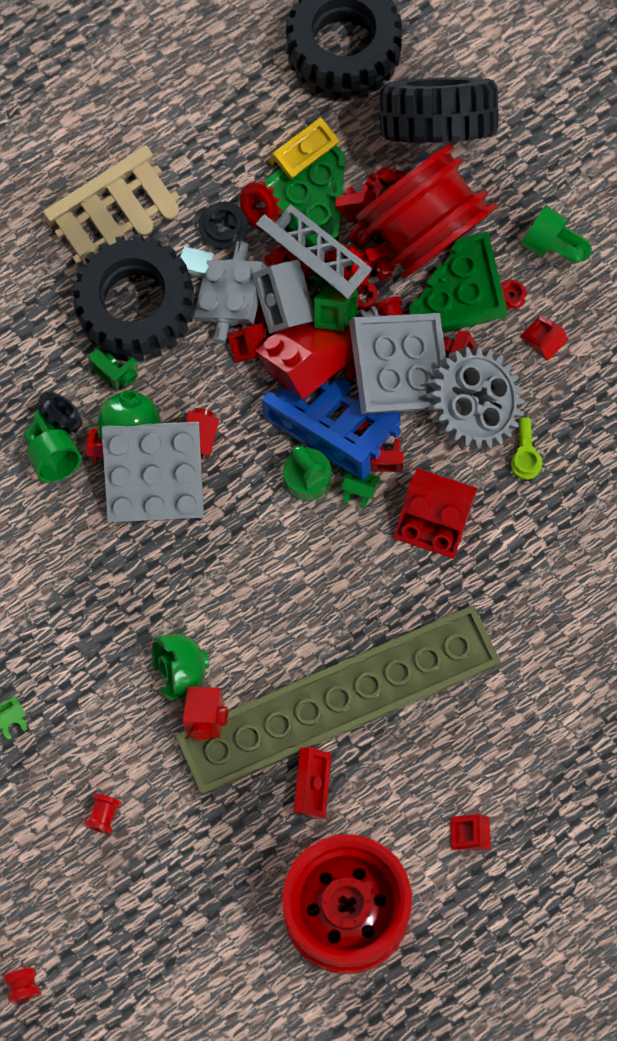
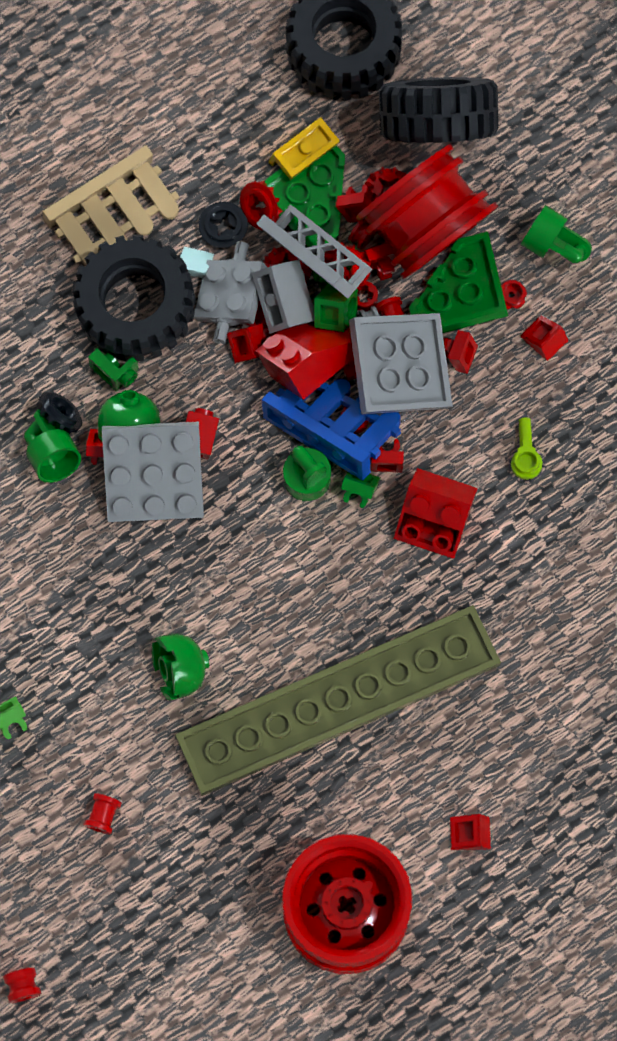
(204, 713): red brick -> none
(312, 783): red plate -> none
(481, 373): light grey gear -> none

